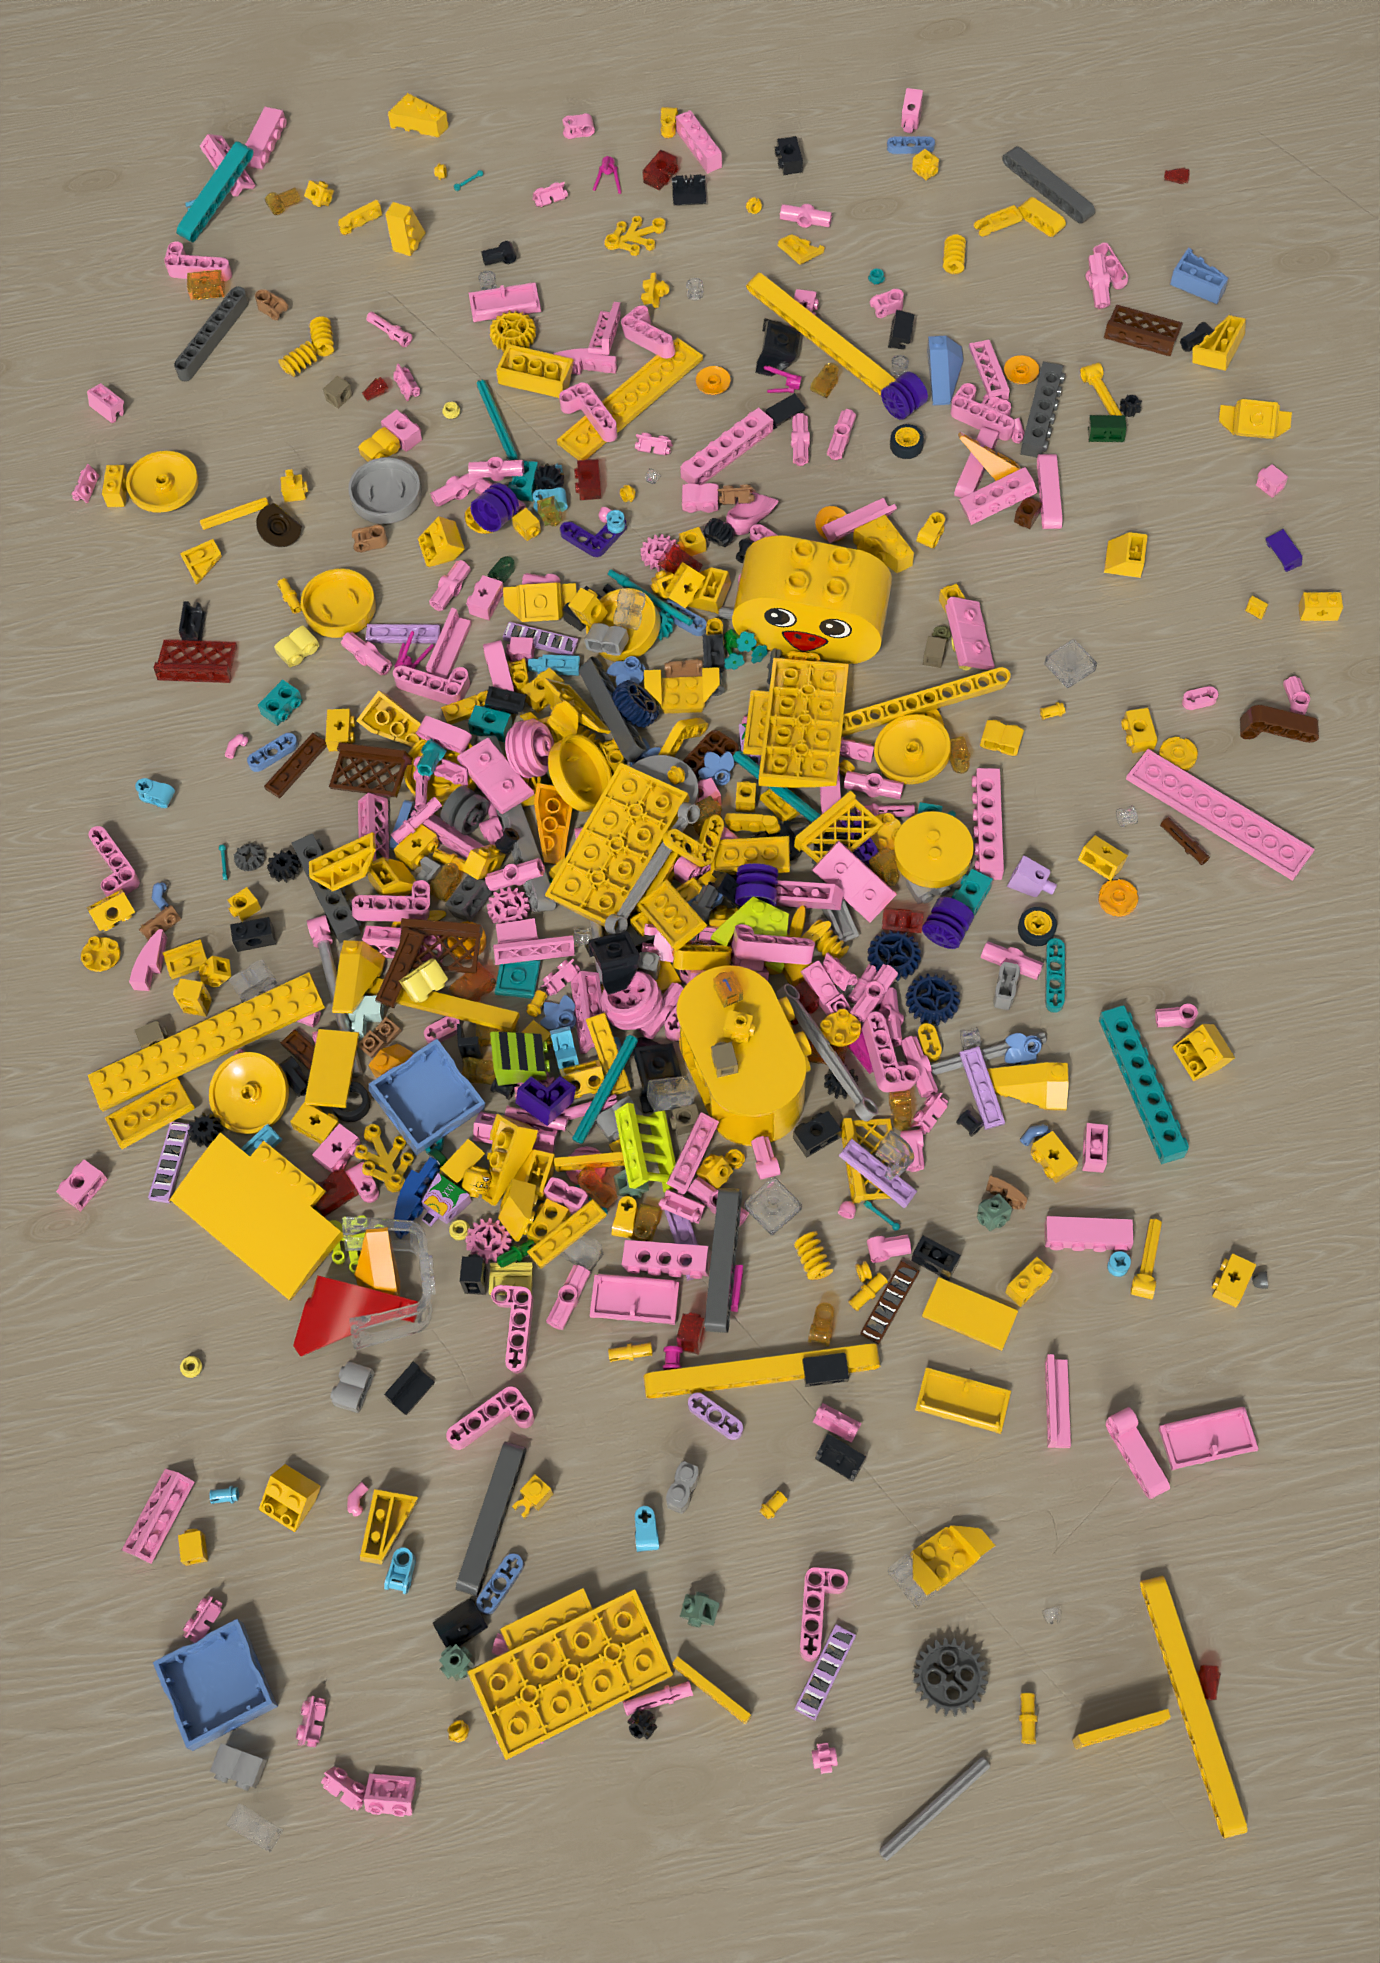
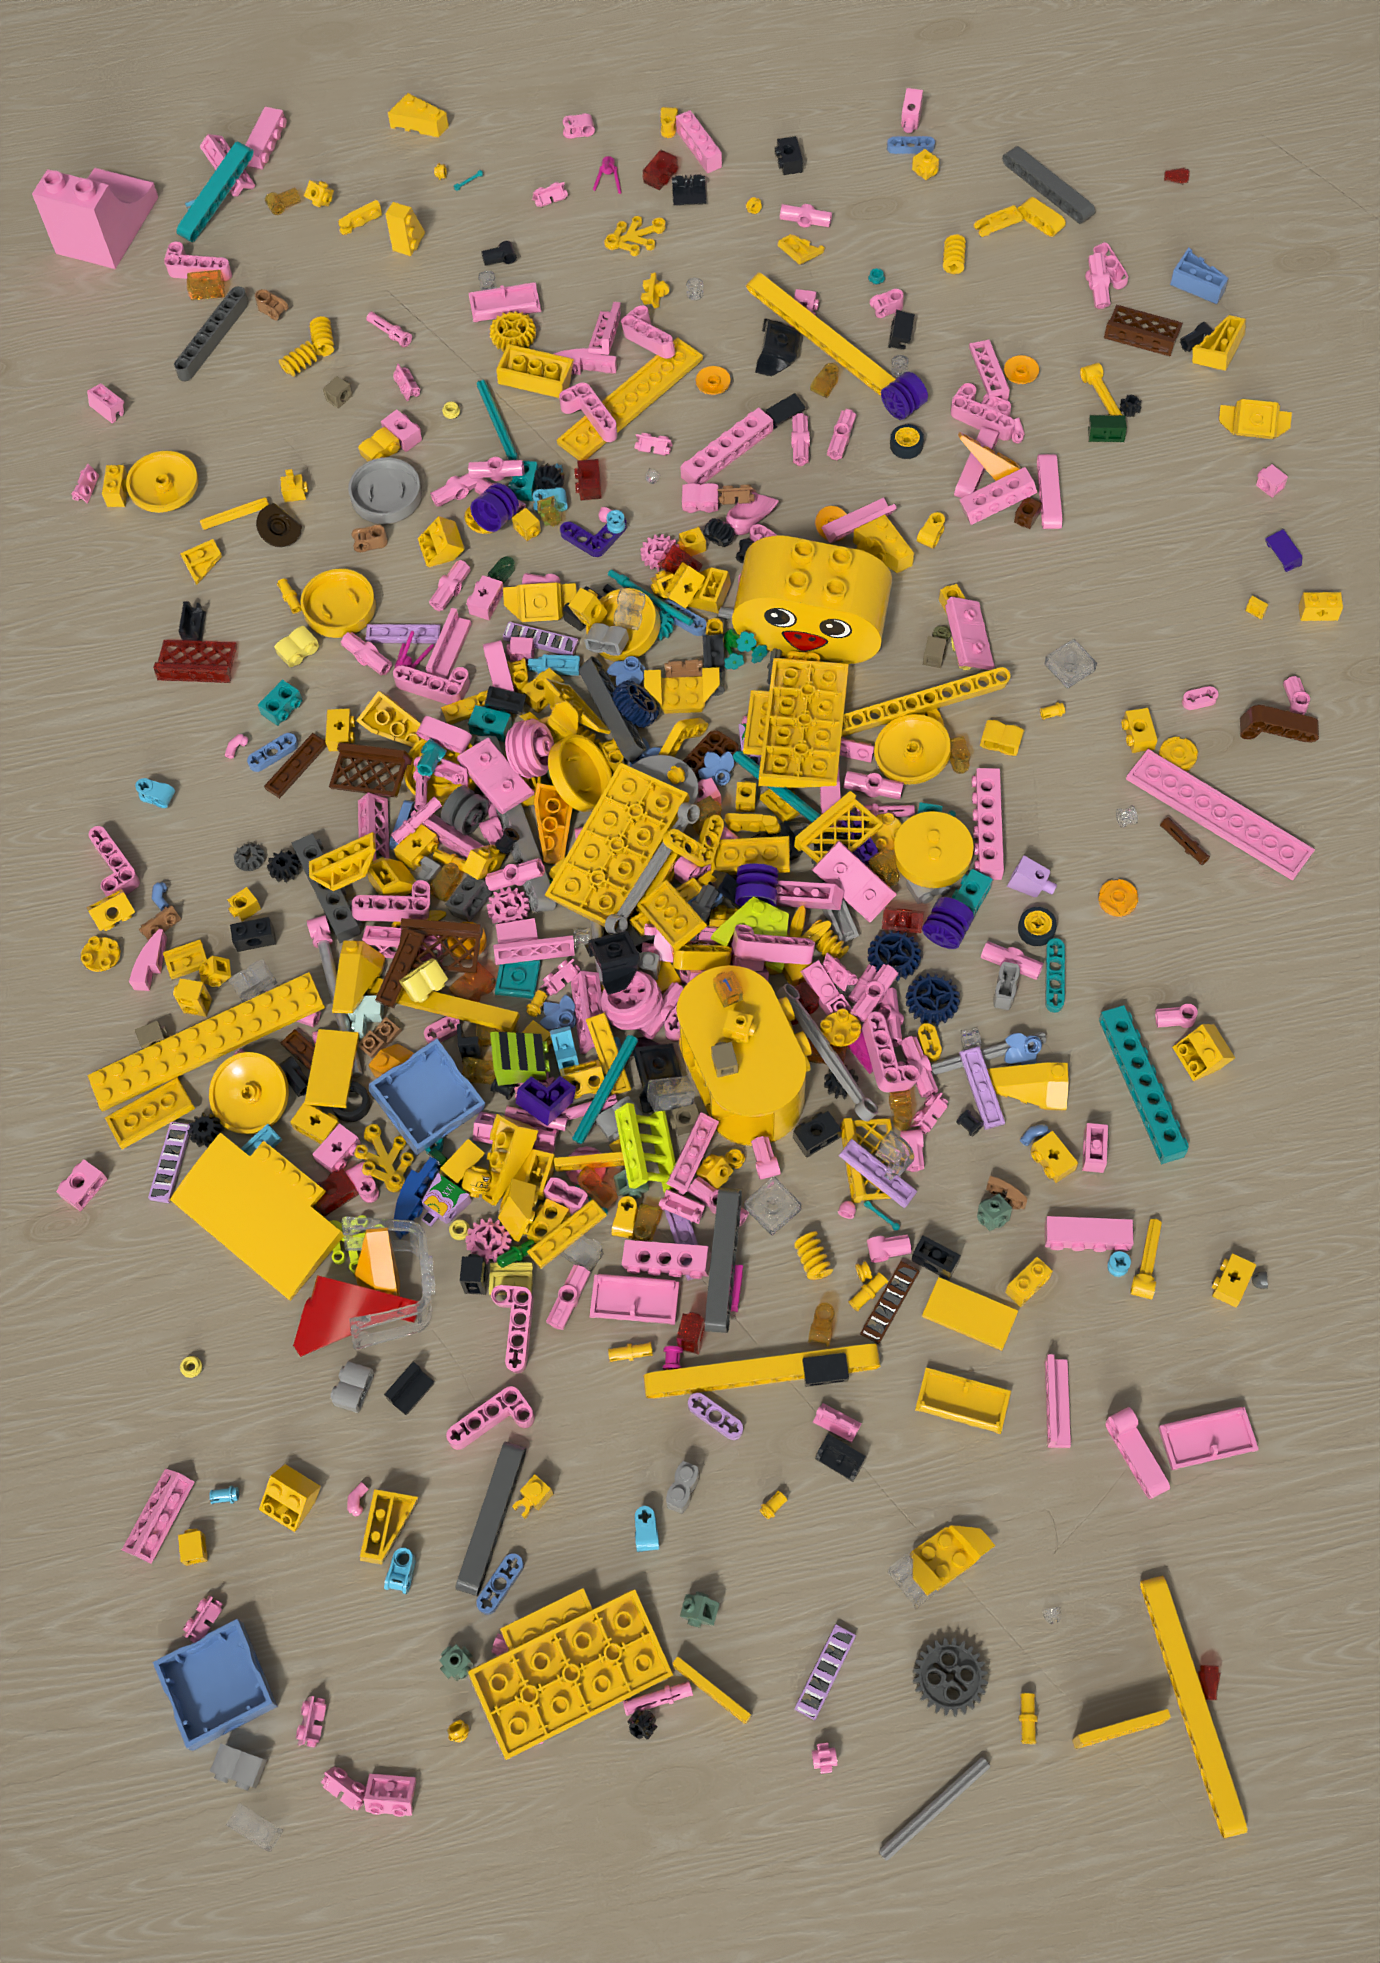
(93, 215): none -> bright pink brick
(222, 848): teal hinge -> none
(375, 389): clear red cone -> none
(460, 1624): black panel -> none
(627, 493): yellow plate -> none
(792, 381): dark pink plant -> none
(816, 1614): bright pink beam -> none
(845, 766): yellow plate -> none
(944, 363): medium blue wedge -> none
(1042, 409): dark grey brick -> none
(1102, 857): yellow brick -> none
(1126, 555): yellow slope -> none

